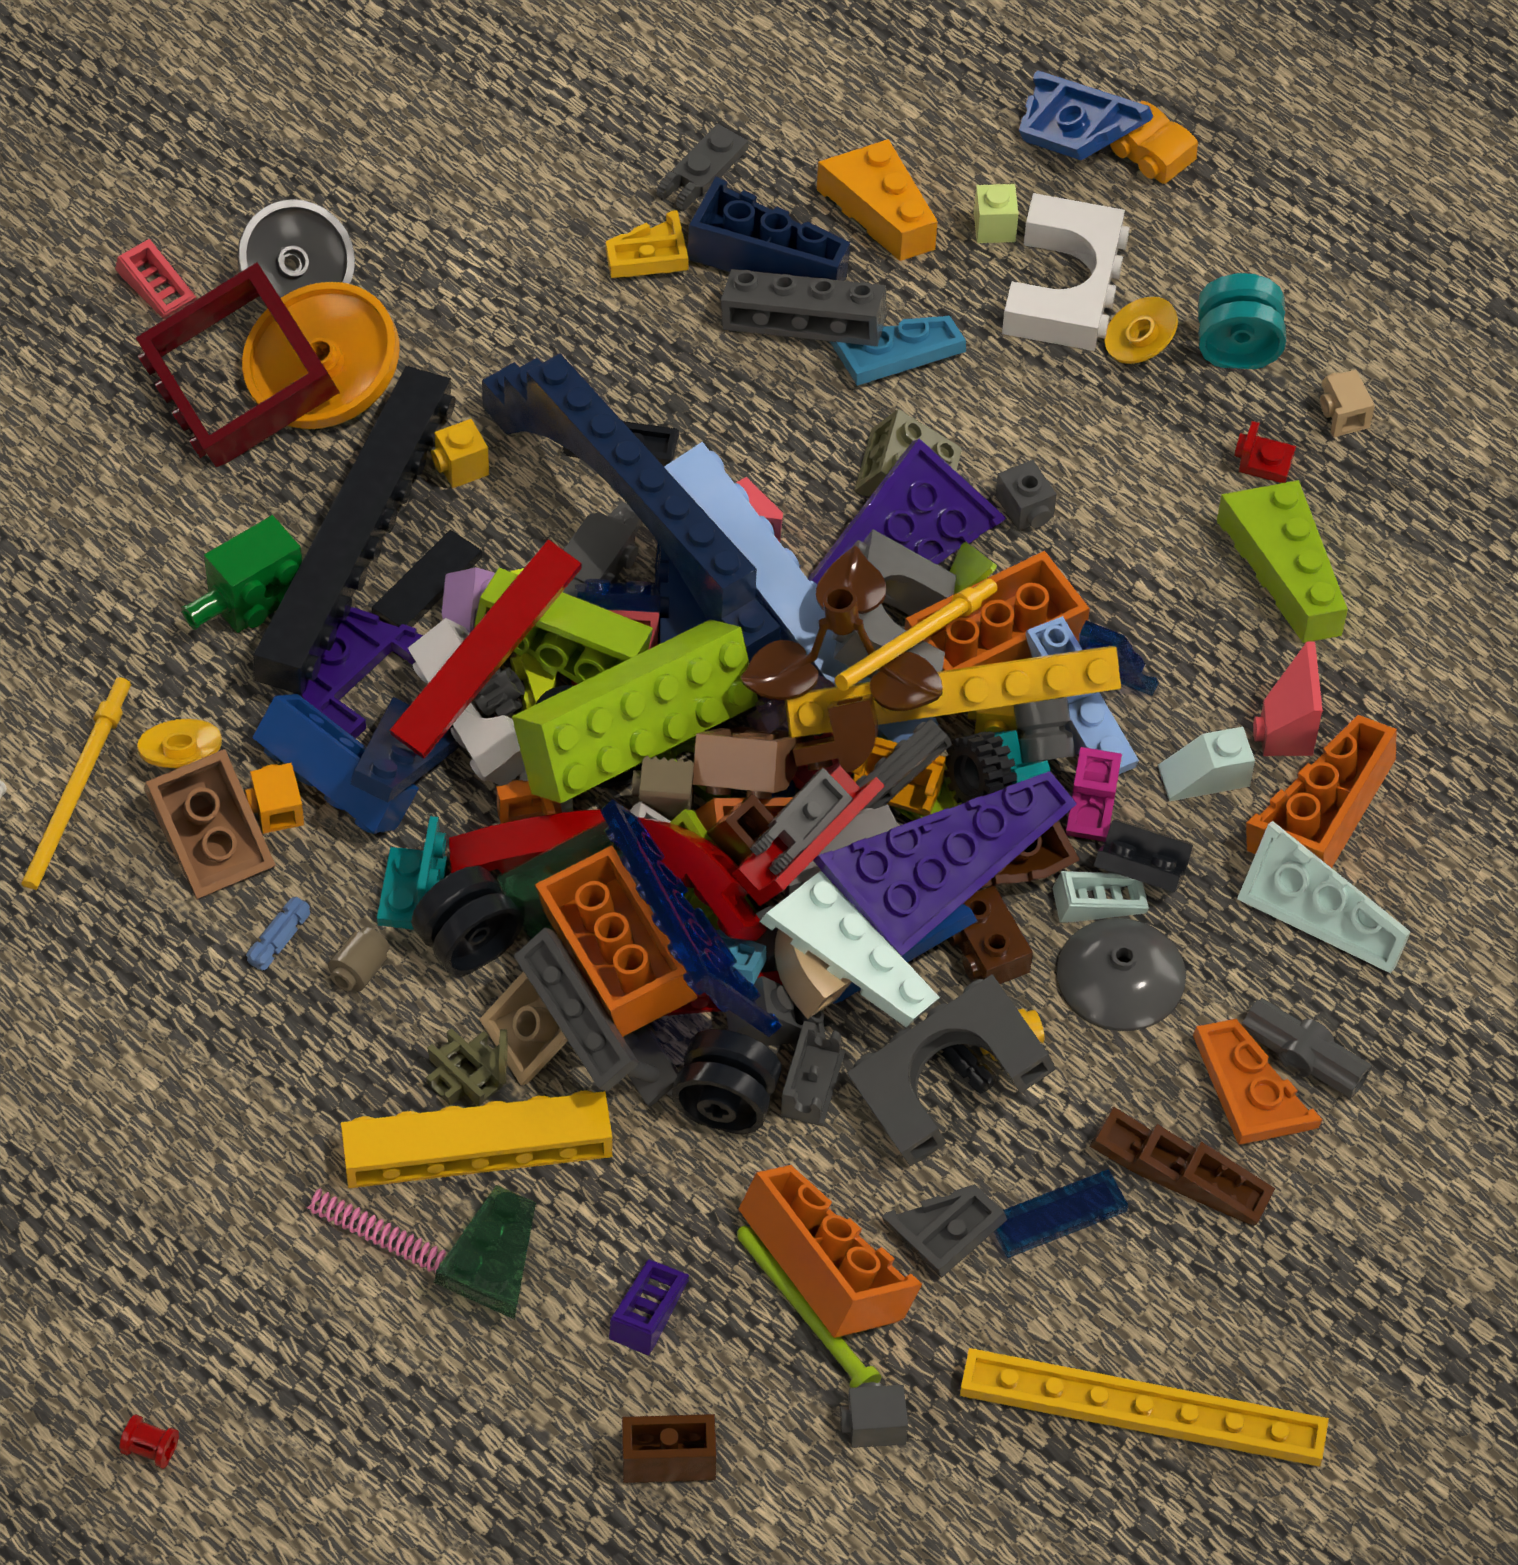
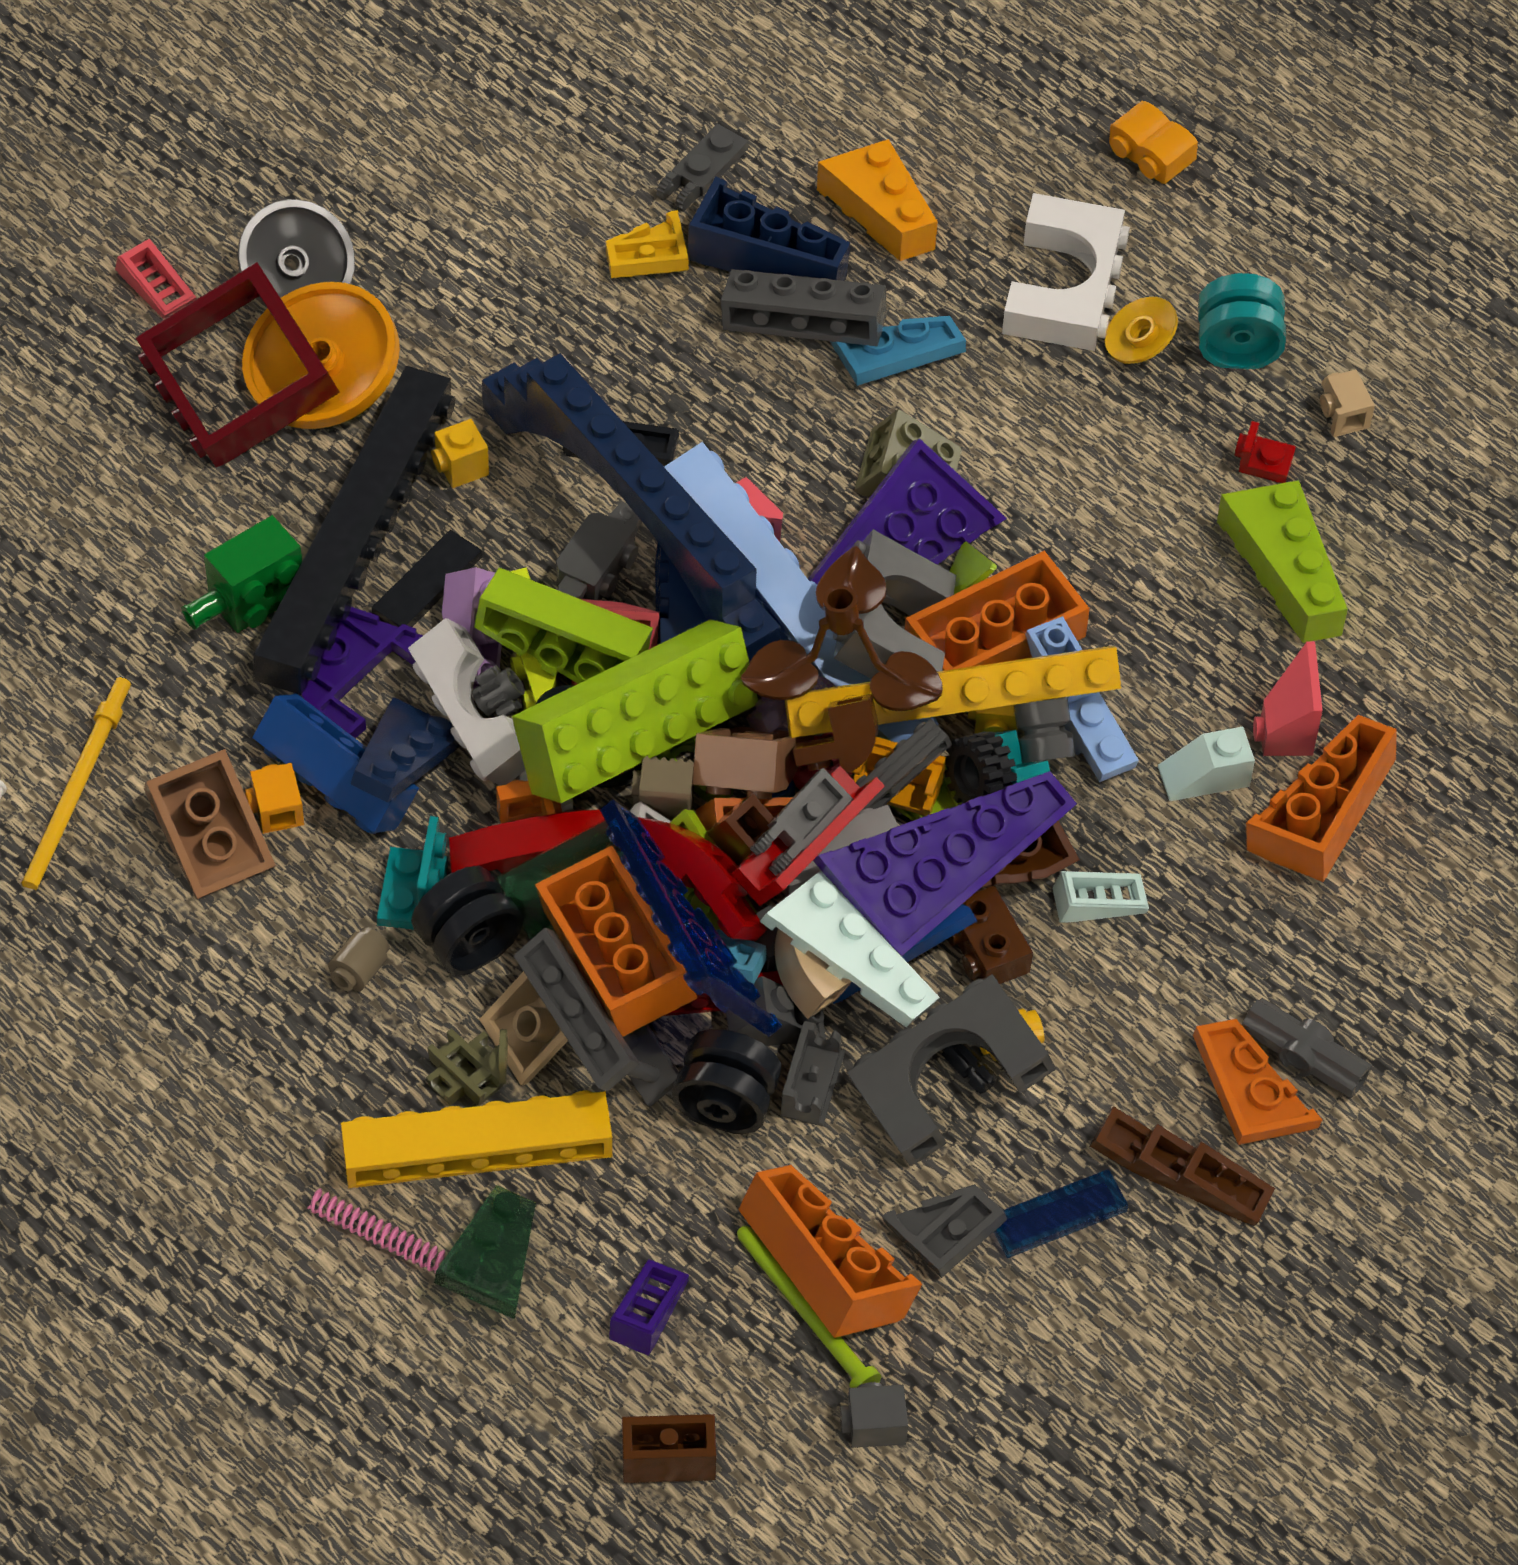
(148, 1441): red bush -> none
(179, 742): yellow dish -> none
(278, 933): medium blue axle -> none
(485, 649): red tile -> none
(620, 596): clear blue wing -> none
(962, 604): yellow bar -> none
(996, 213): yellowish green brick -> none
(1026, 495): dark grey brick -> none
(1077, 117): blue wing -> none
(1094, 794): dark pink slope -> none
(1118, 992): dark grey dish -> none
(1129, 661): clear blue wing -> none
(1144, 855): black bracket -> none
(1144, 1407): yellow plate -> none
(1313, 897): light aqua wing -> none

